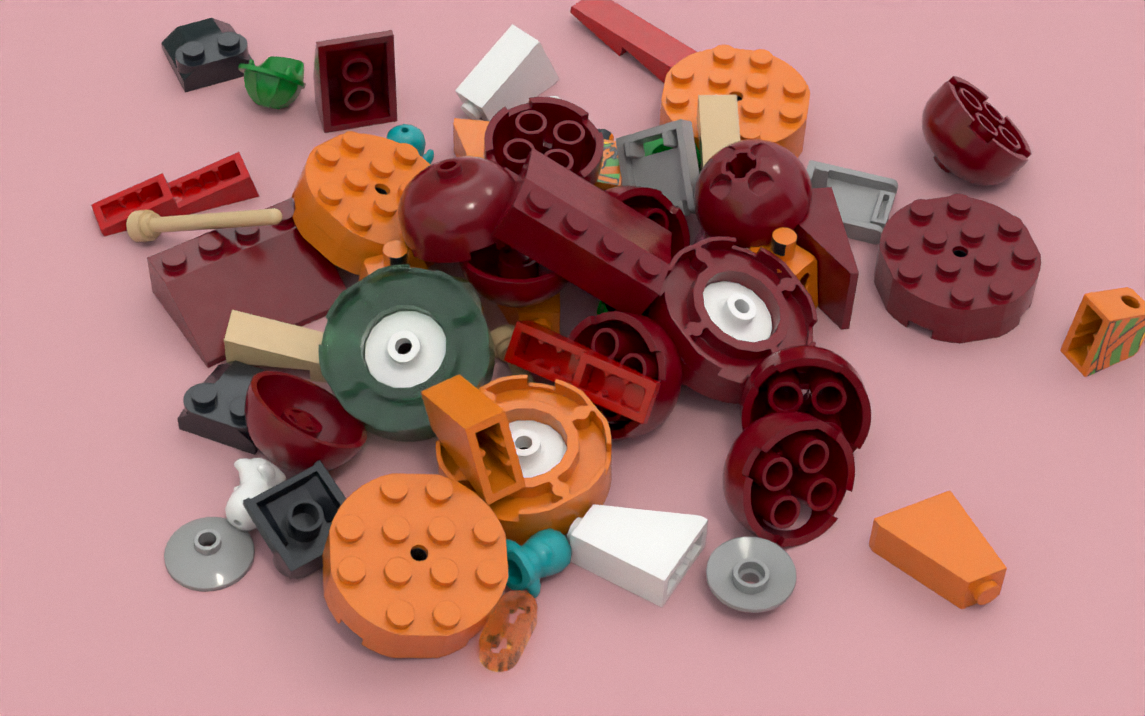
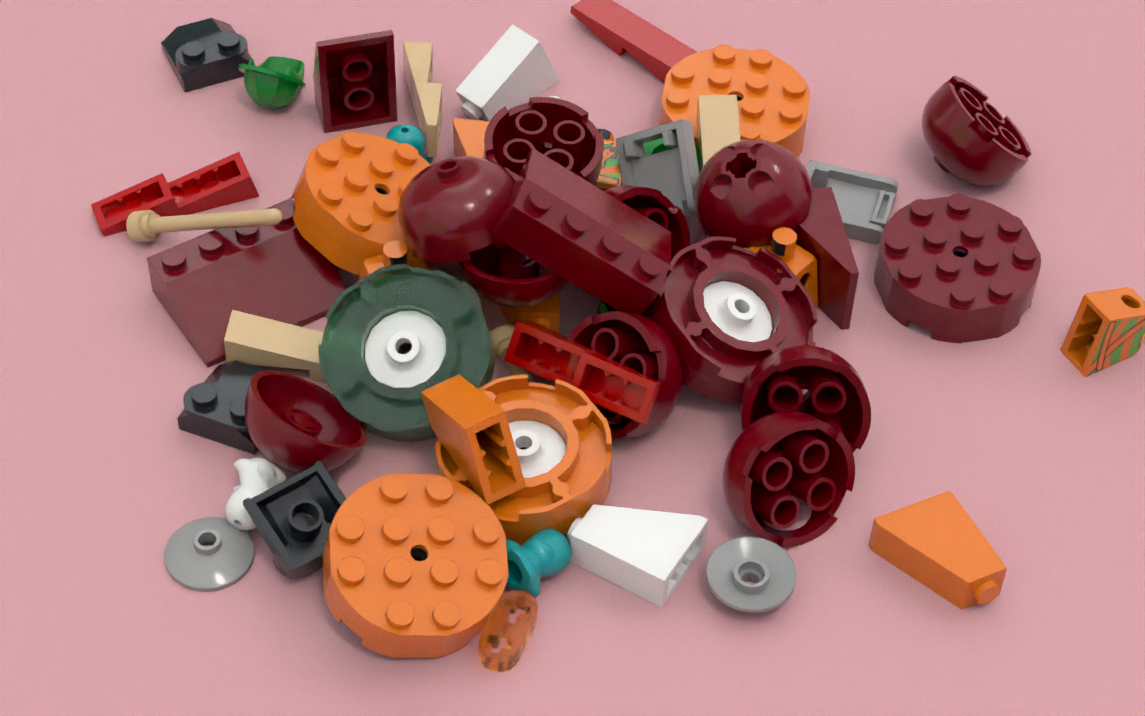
(424, 94): none -> tan slope

